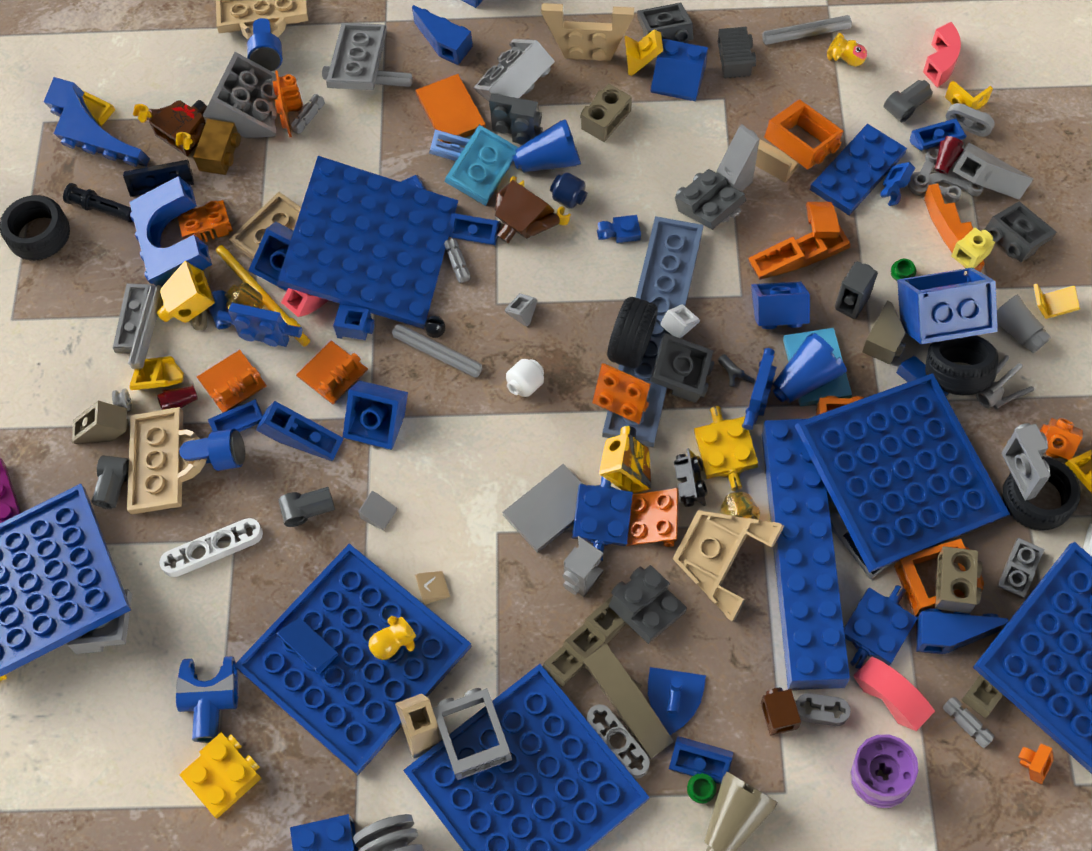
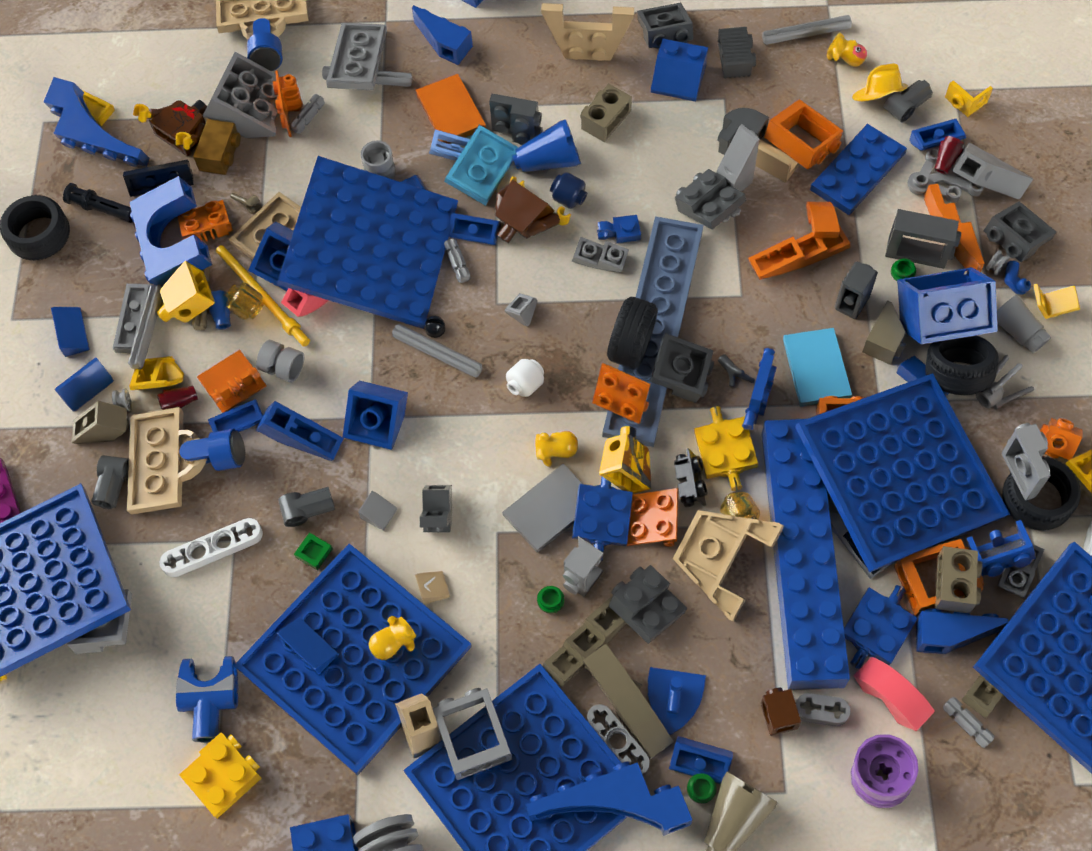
(70, 330): none -> blue slope
(84, 384): none -> blue slope
(251, 204): none -> dark tan hand
(259, 325): blue plate -> none
(283, 362): none -> light grey wheel
(313, 551): none -> green plate
(332, 372): orange hinge -> none
(353, 322): blue brick -> none
(378, 159): none -> light grey wheel
(436, 508): none -> dark grey brick
(516, 70): light grey wedge -> none
(550, 599): none -> green plate
(559, 444): none -> yellow animal
(603, 257): none -> light grey slope
(617, 793): none -> blue arch
(642, 52): yellow slope -> none
(679, 321): white slope -> none
(732, 120): none -> dark grey brick
(781, 304): blue slope -> none
(808, 369): blue cone -> none
(881, 82): none -> yellow piece
(897, 178): blue plate -> none
(927, 228): none -> dark grey window
(942, 63): coral brick -> none
(971, 119): light grey plate -> none
(973, 248): light yellow brick -> none
(997, 262): none -> light grey bush
(1004, 552): none -> blue window
(1017, 285): none -> blue arm
(1037, 762): orange tile -> none

